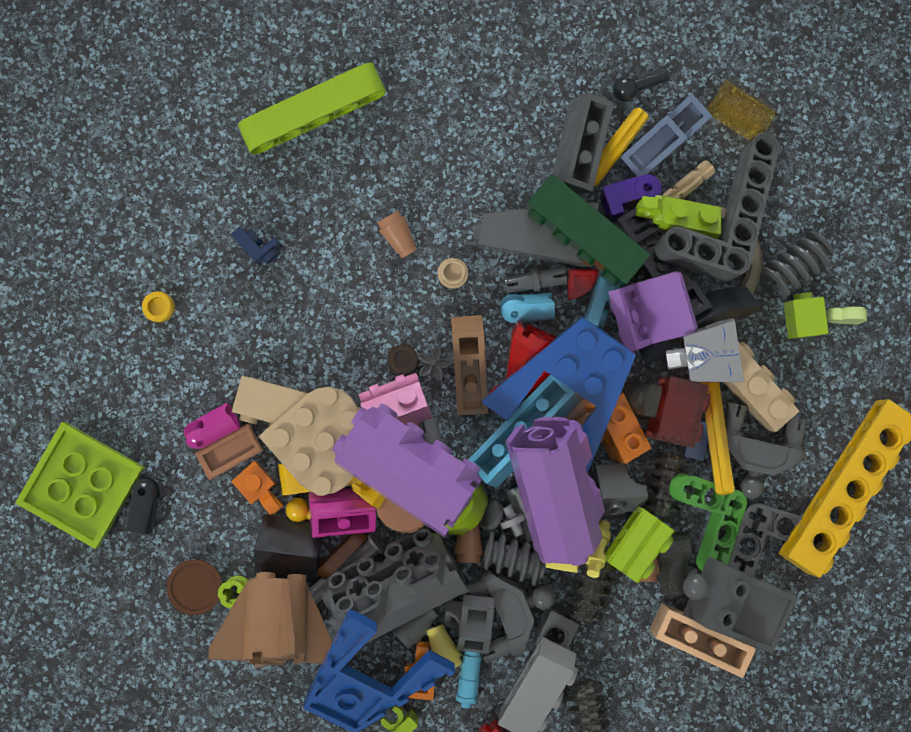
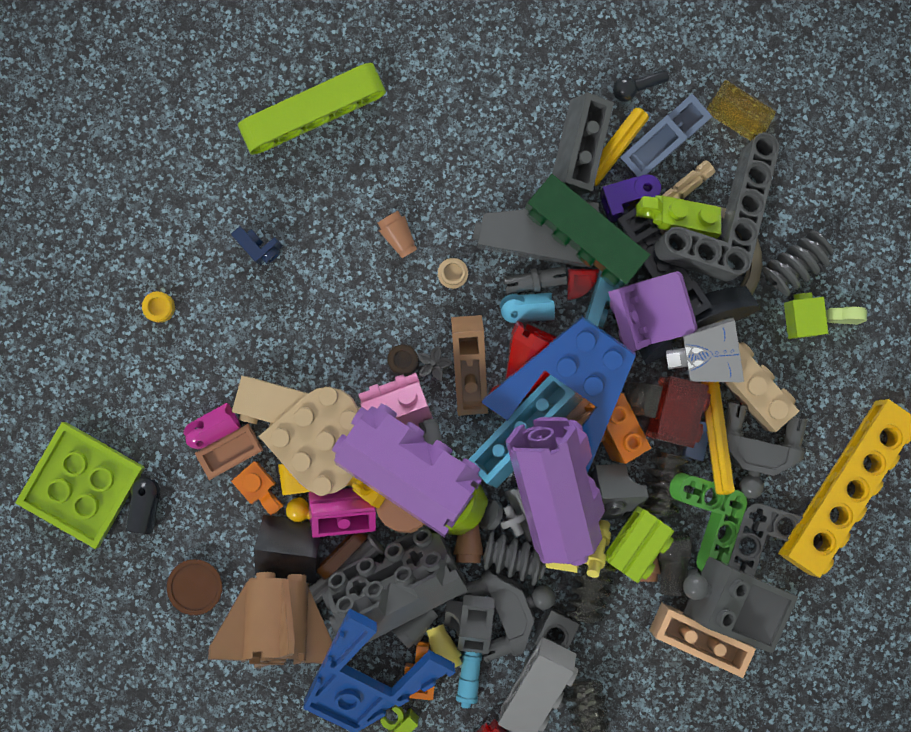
(225, 593): lime bush -> none

